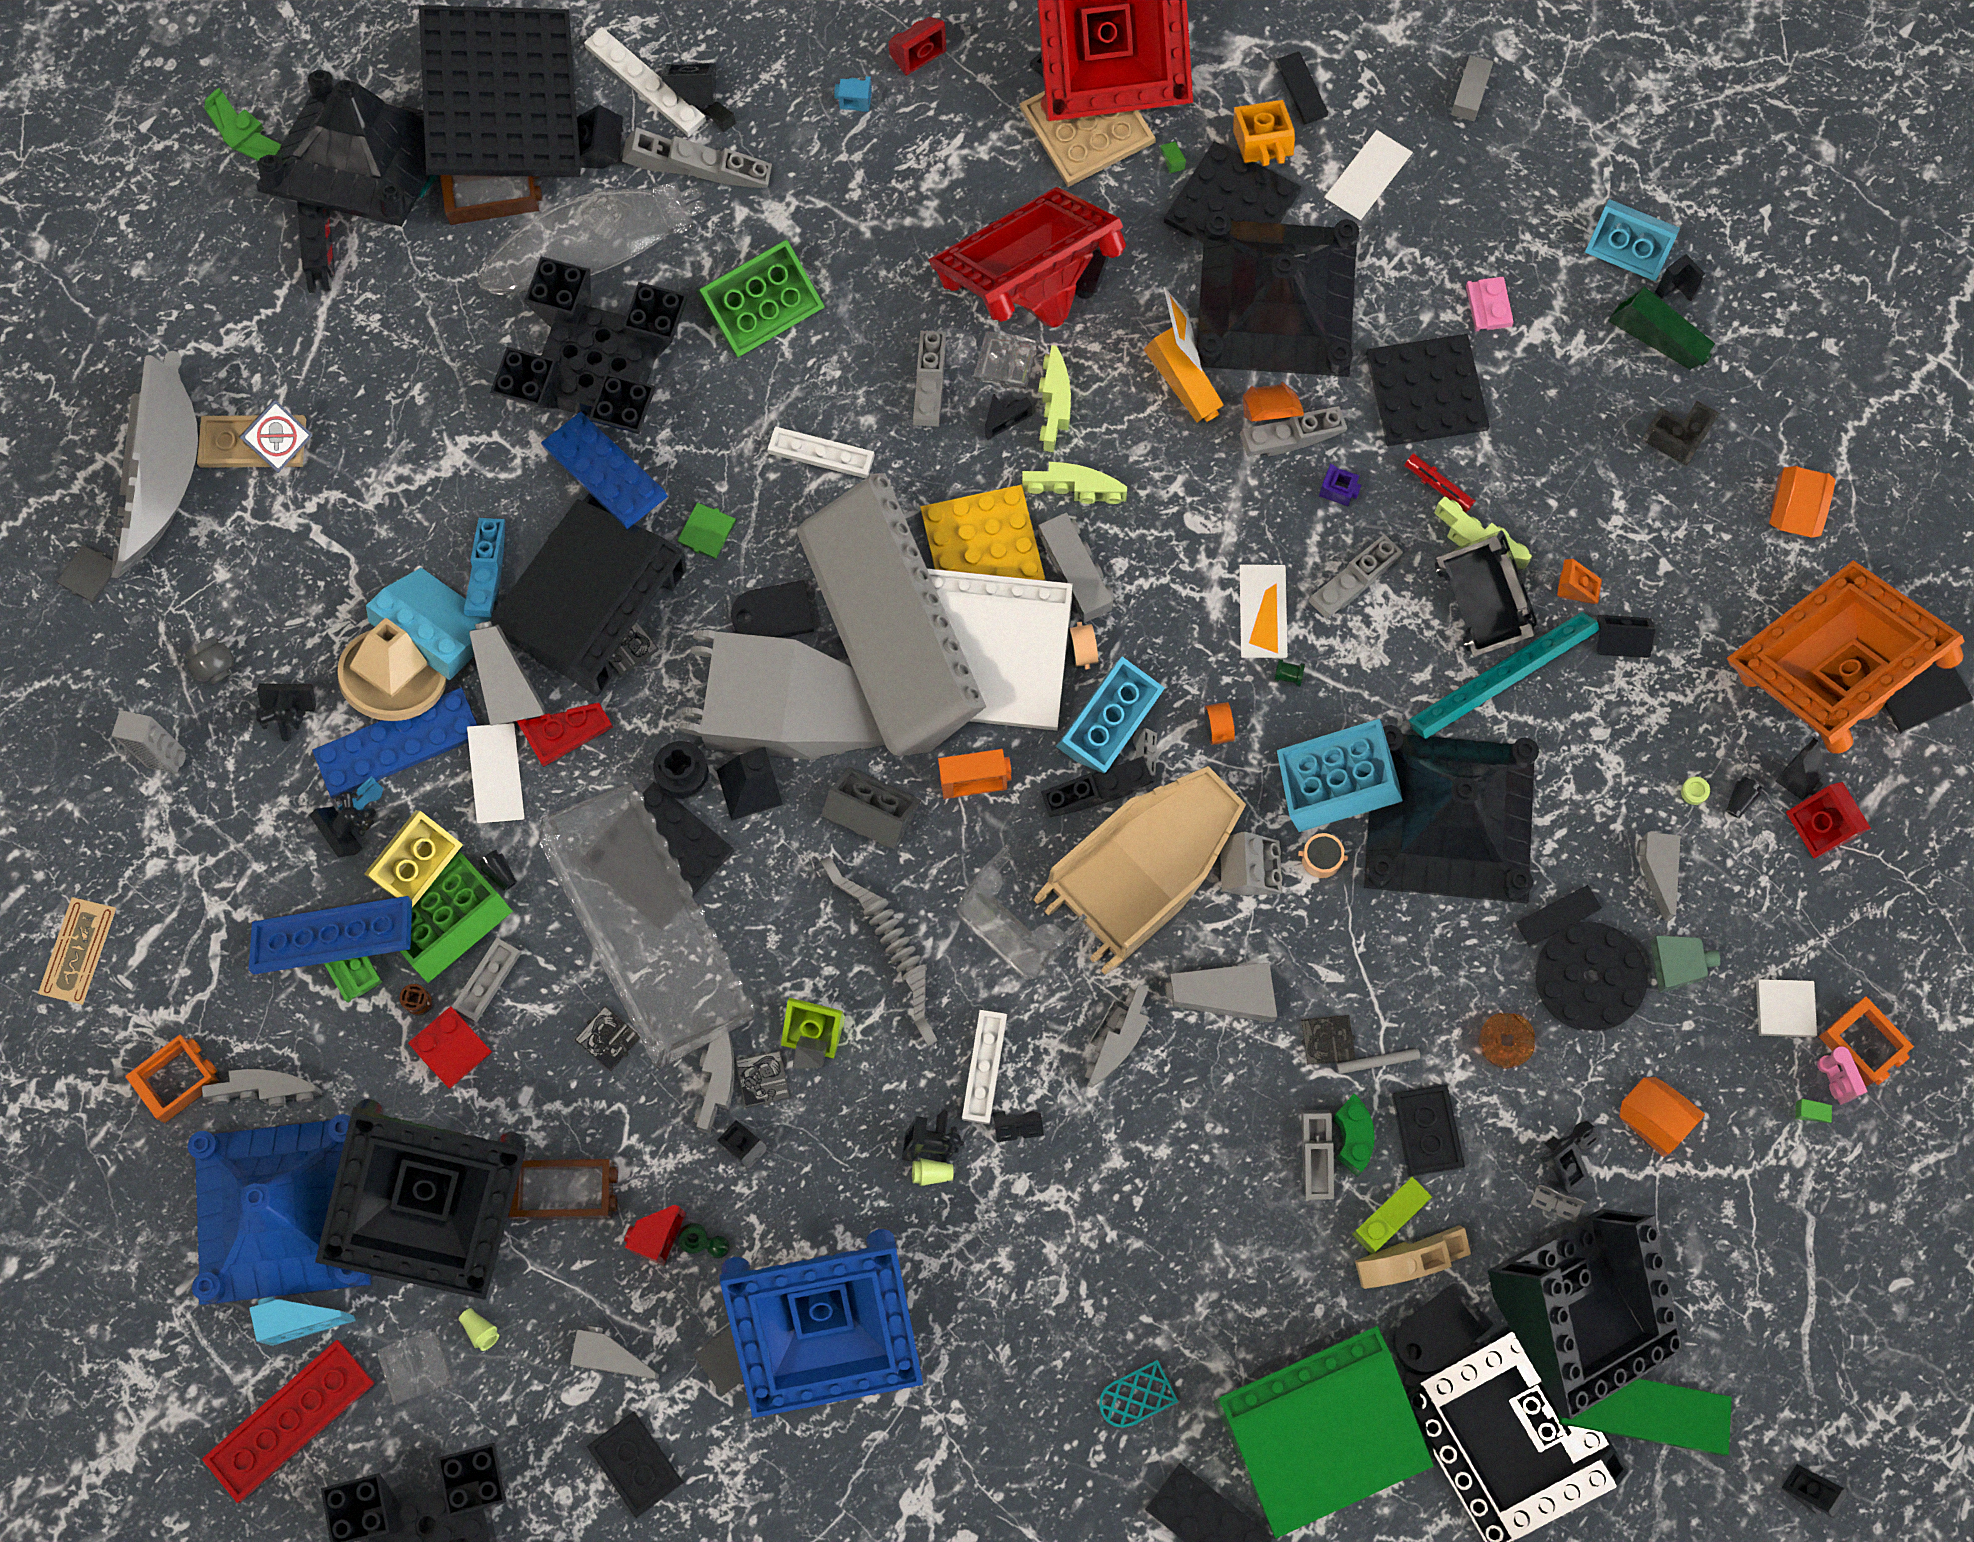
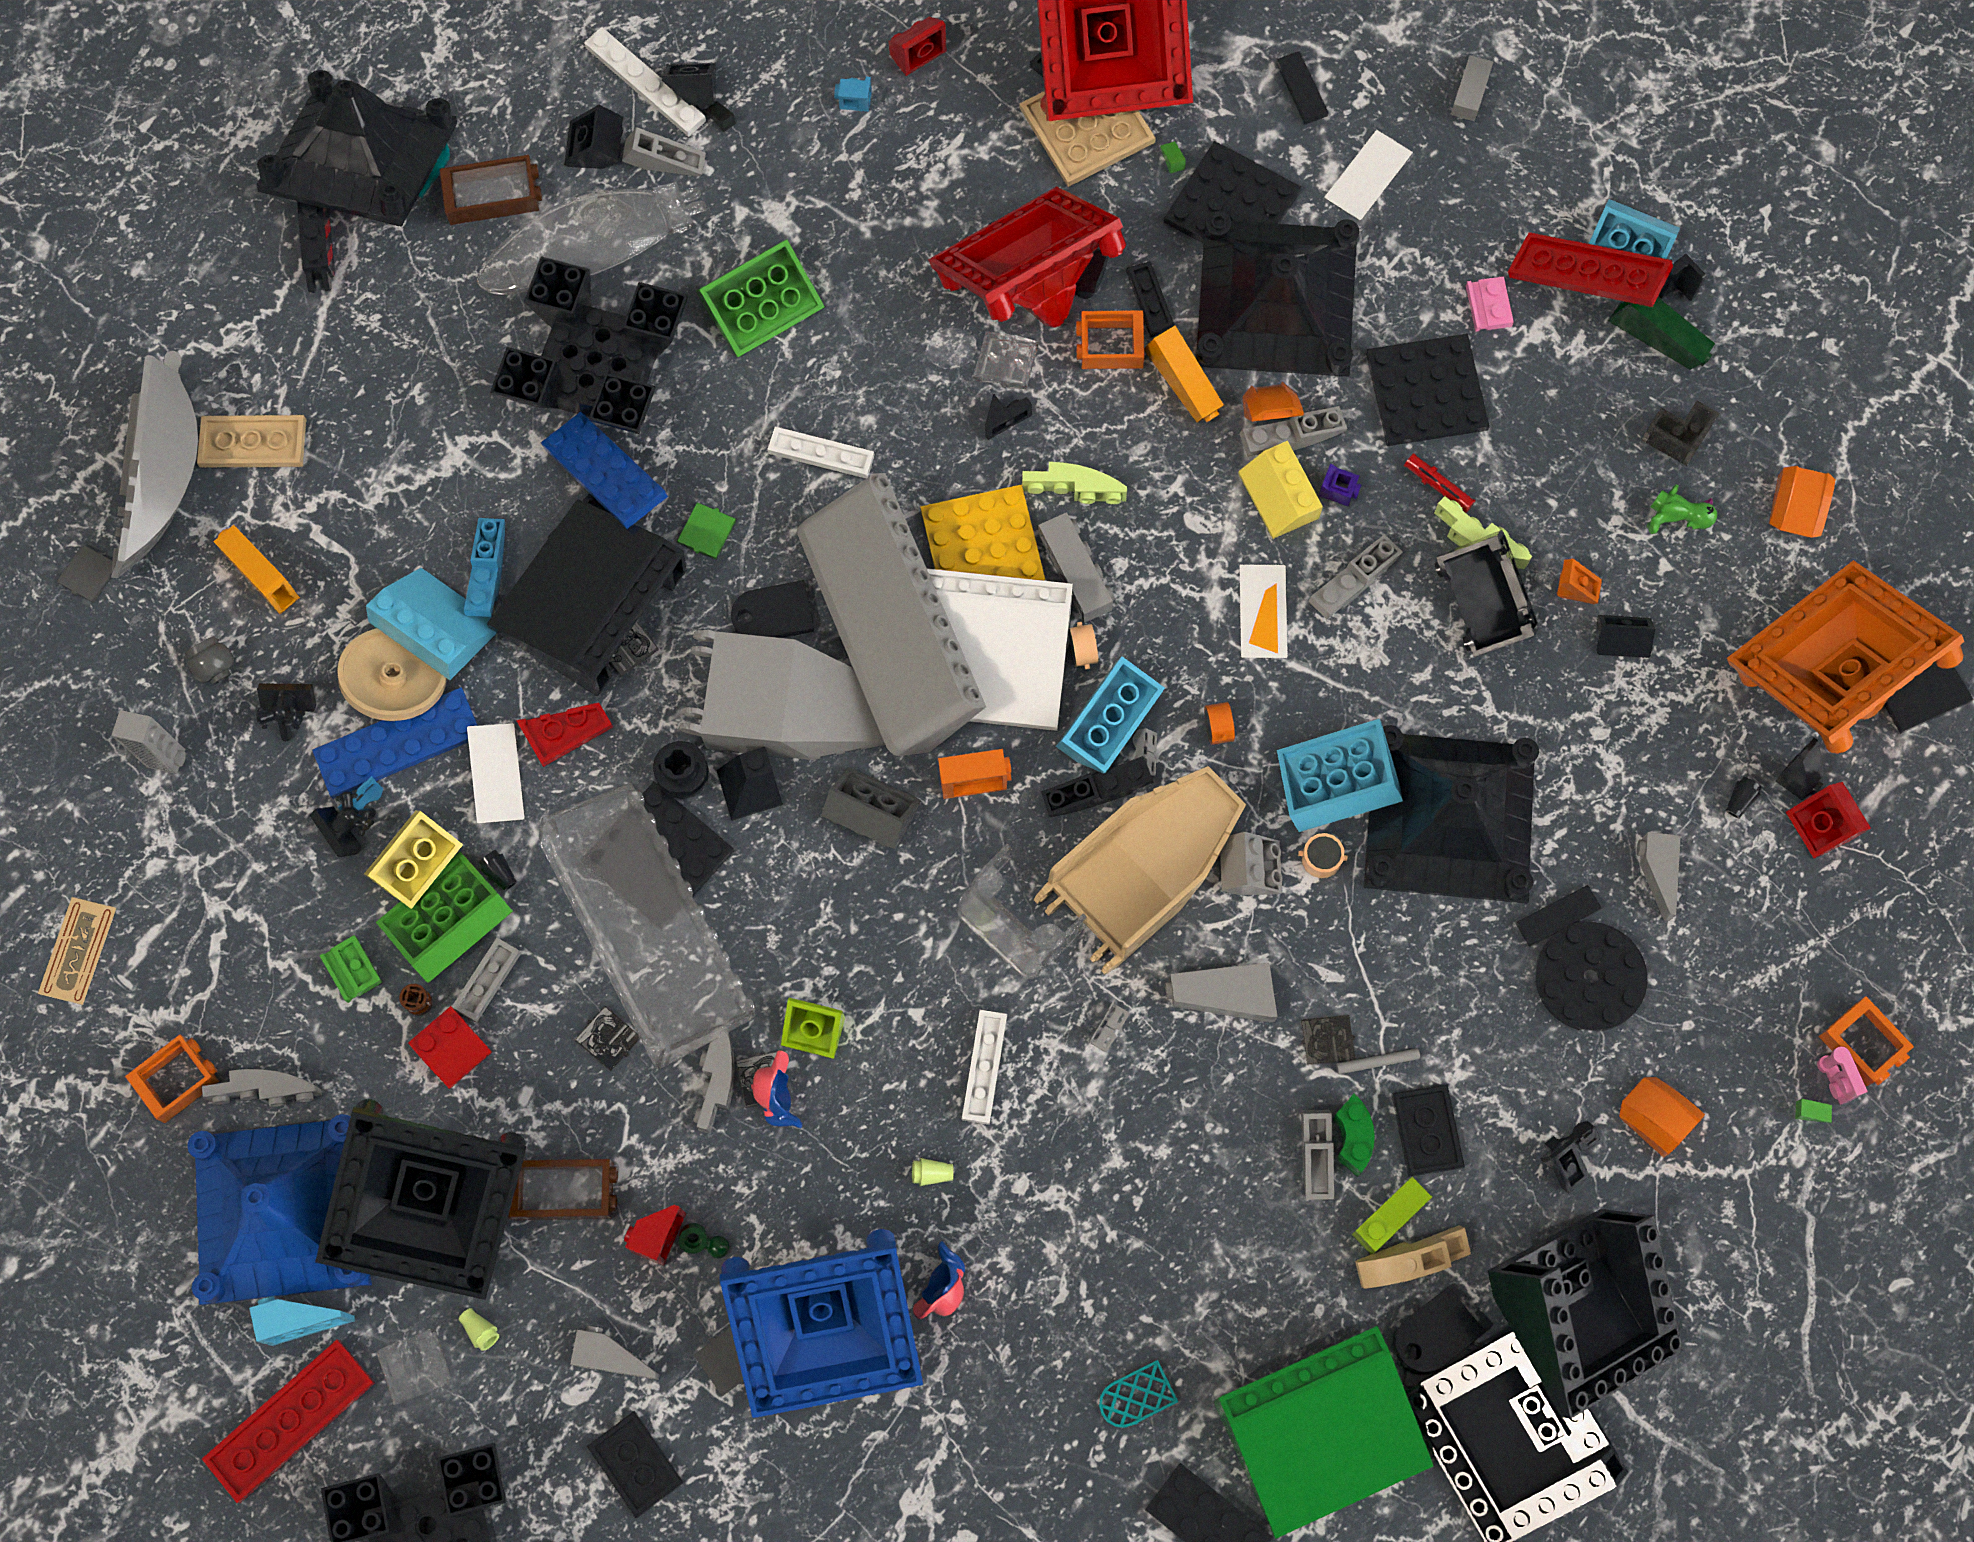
(239, 130): bright green plate -> none
(256, 569): none -> light orange slope
(276, 436): piece -> none
(330, 935): blue plate -> none
(388, 658): tan slope -> none
(498, 91): black plate -> none
(504, 683): light grey slope -> none
(717, 166): light grey slope -> none
(742, 1144): black slope -> none
(772, 1092): none -> hair
(809, 1053): dark grey slope -> none
(915, 974): light grey piece -> none
(919, 1139): black piece -> none
(929, 378): light grey slope -> none
(944, 1287): none -> hair
(1003, 1120): black piece -> none
(1056, 396): yellowish green slope -> none
(1111, 319): none -> orange window
(1116, 1047): light grey slope -> none
(1150, 298): none -> black tile
(1182, 329): white sticker -> none
(1264, 132): light orange hinge -> none
(1280, 490): none -> light yellow slope
(1289, 672): dark green bush -> none
(1503, 675): teal plate -> none
(1506, 1056): clear orange plate -> none
(1561, 1206): light grey piece -> none
(1590, 269): none -> red plate
(1662, 1416): green tile -> none
(1674, 508): none -> bright green animal
(1681, 961): sand green torso -> none
(1695, 790): yellowish green tile -> none
(1786, 1008): white tile -> none
(1814, 1491): black slope -> none

